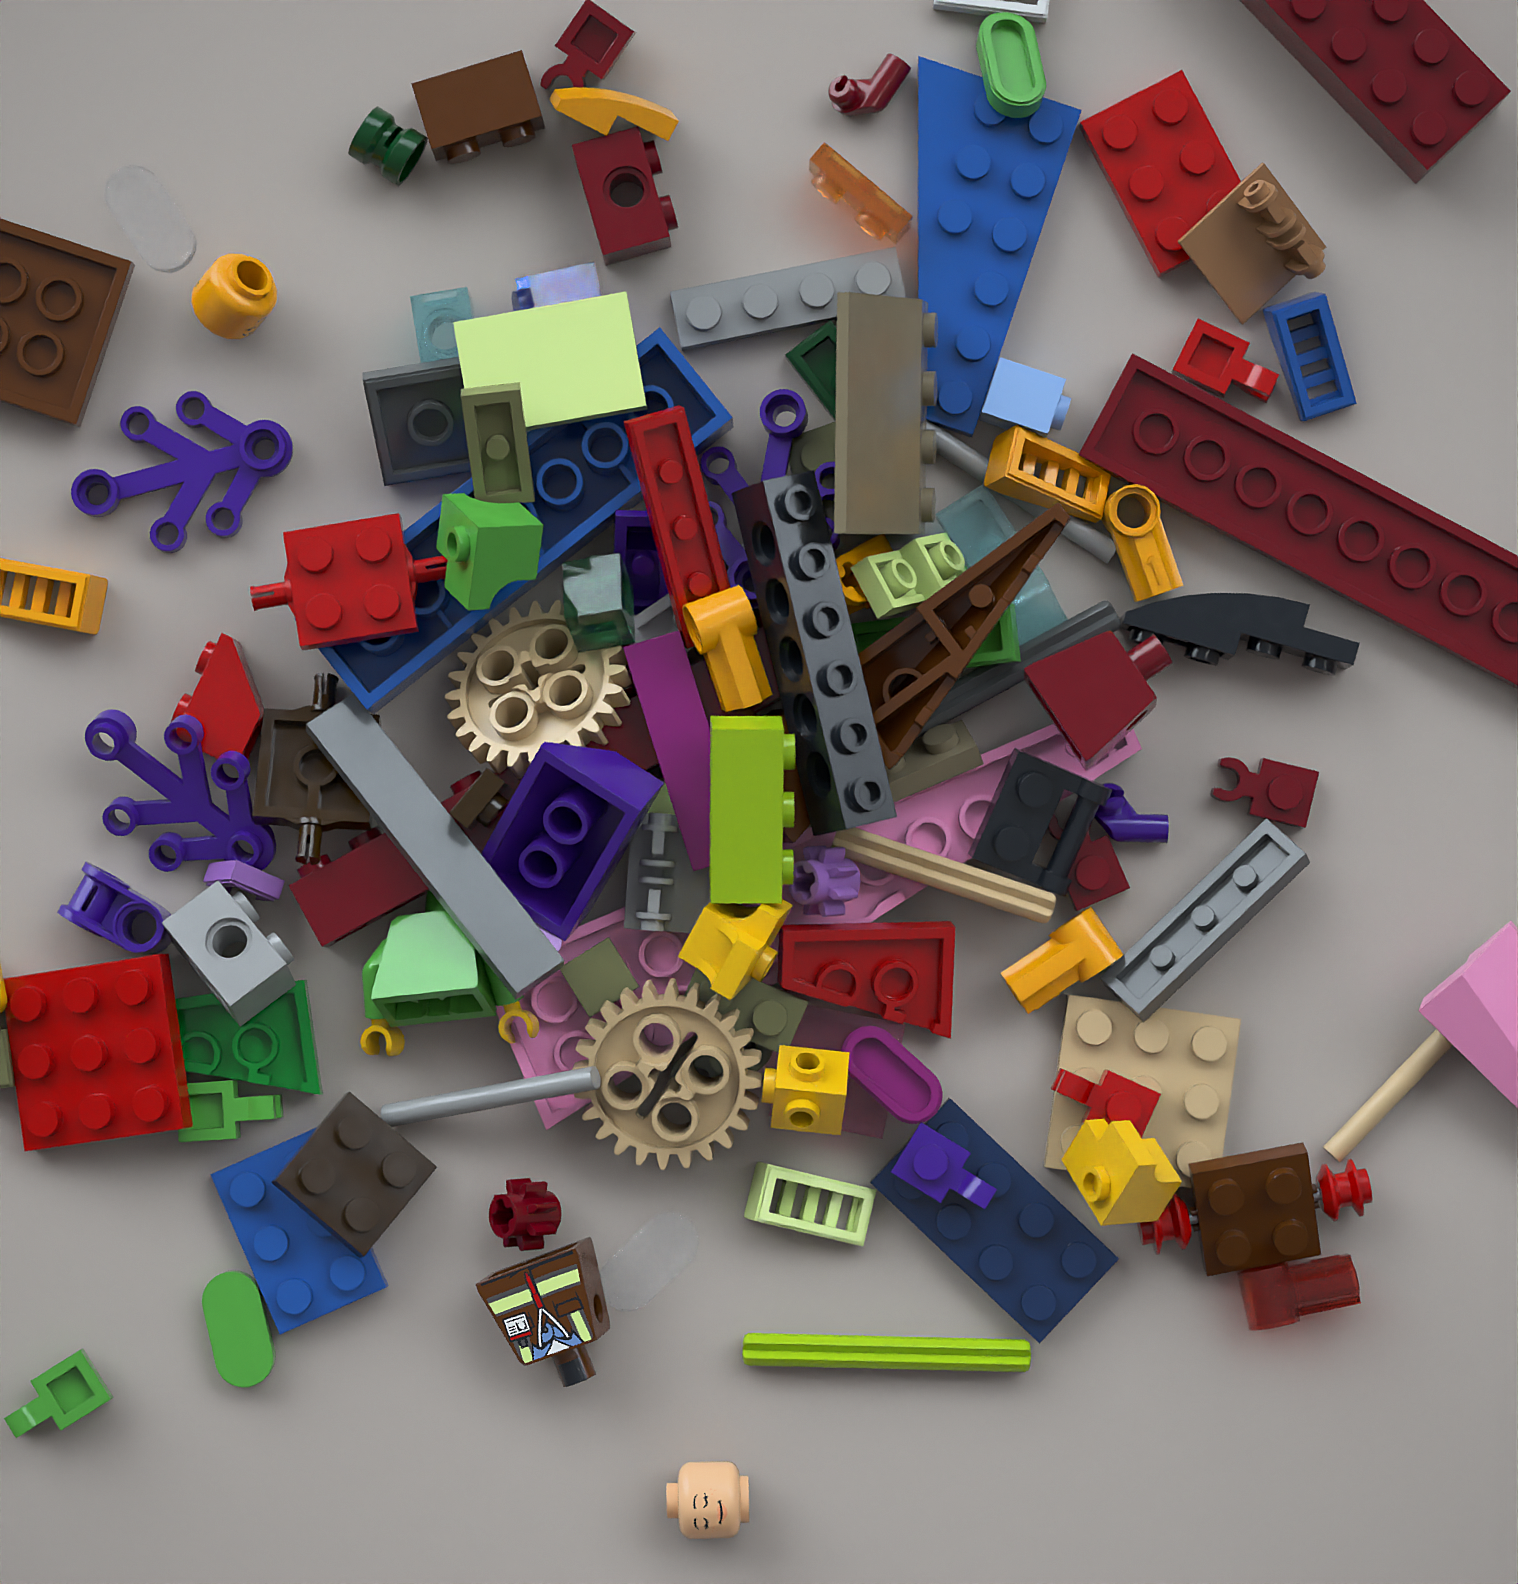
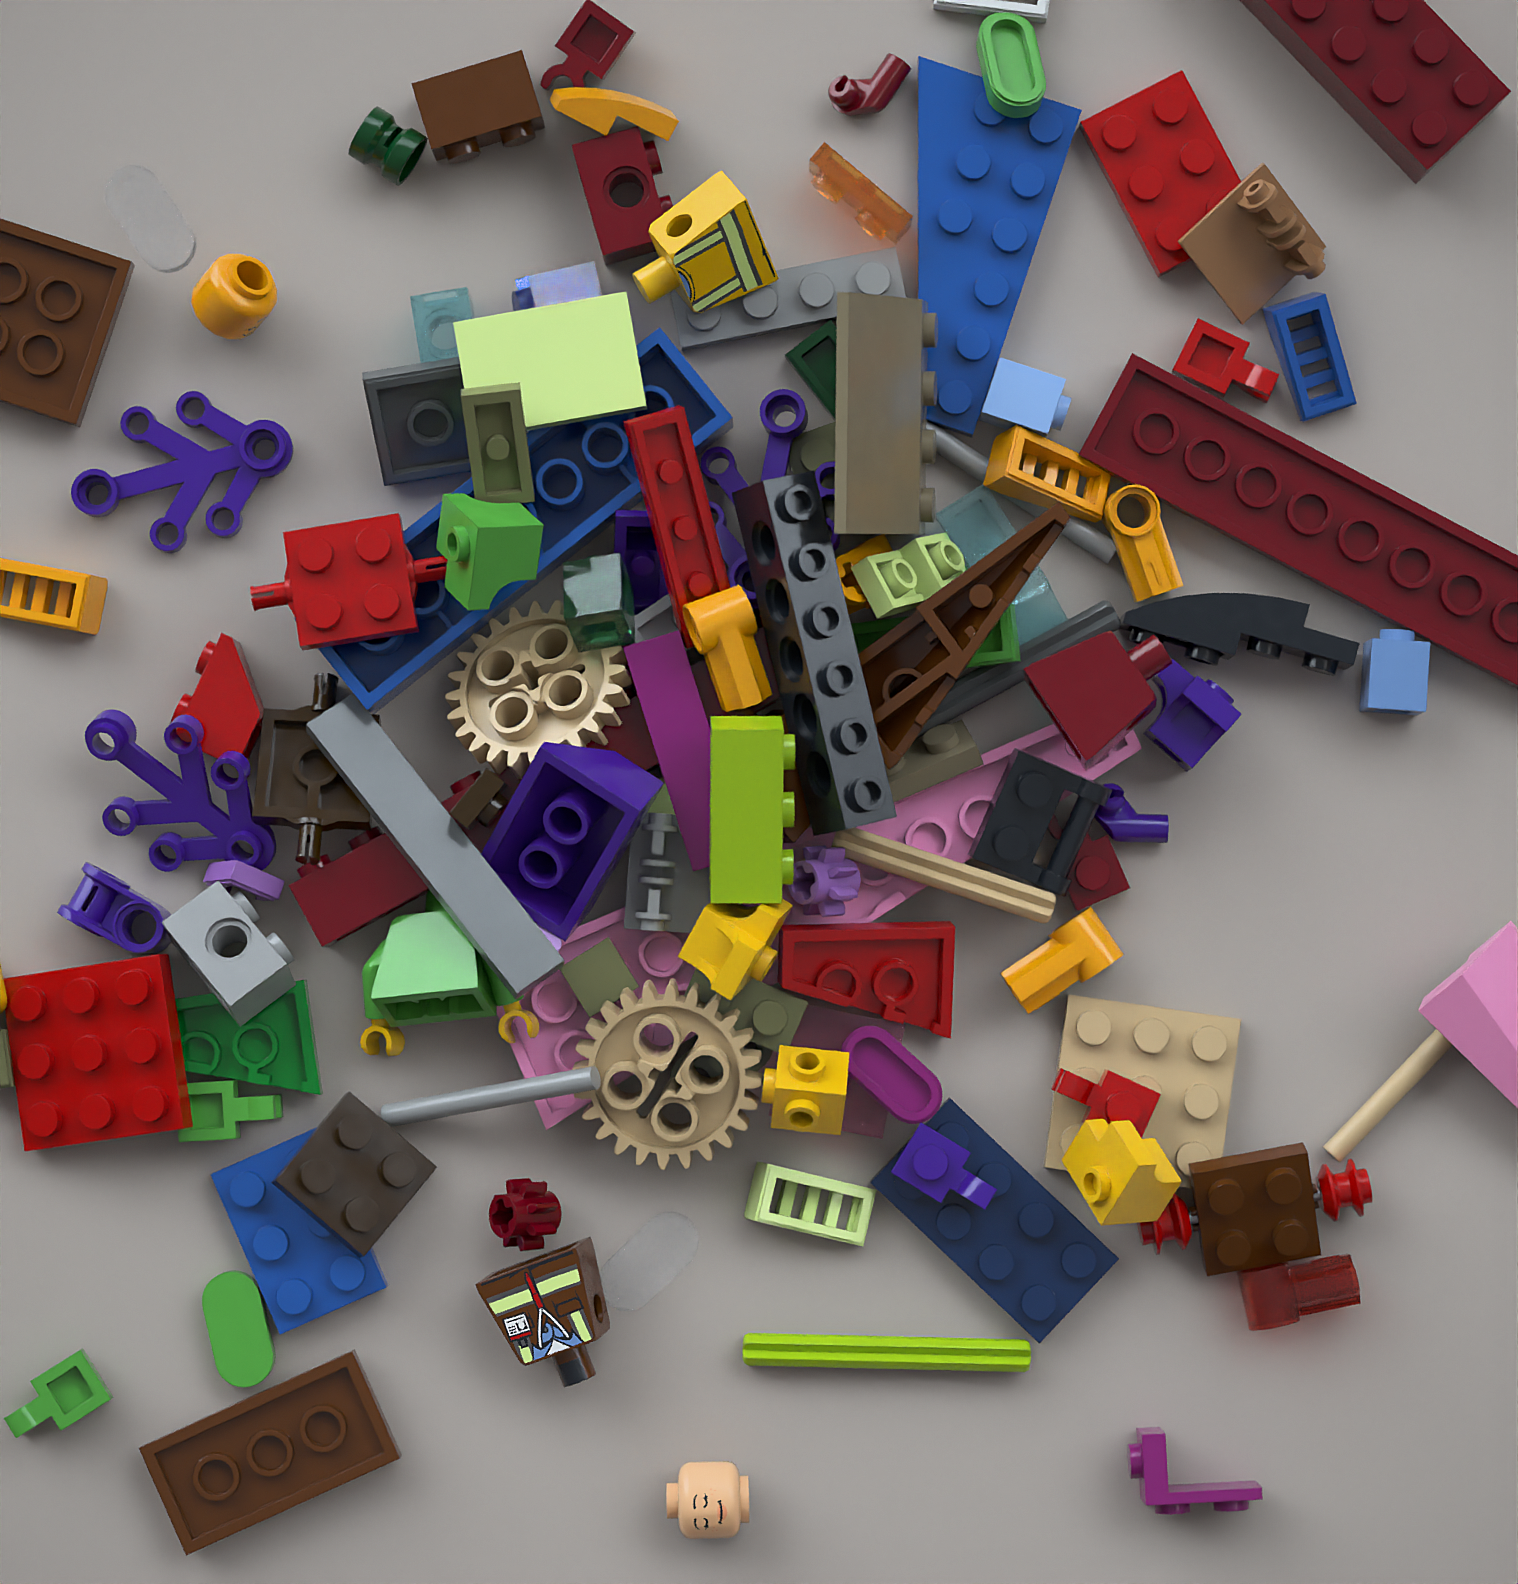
(270, 1452): none -> reddish brown plate
(707, 249): none -> yellow torso
(1149, 1464): none -> magenta bracket
(1190, 716): none -> dark purple brick
(1205, 920): plate -> none
(1276, 791): dark red plate -> none
(1394, 673): none -> medium blue brick

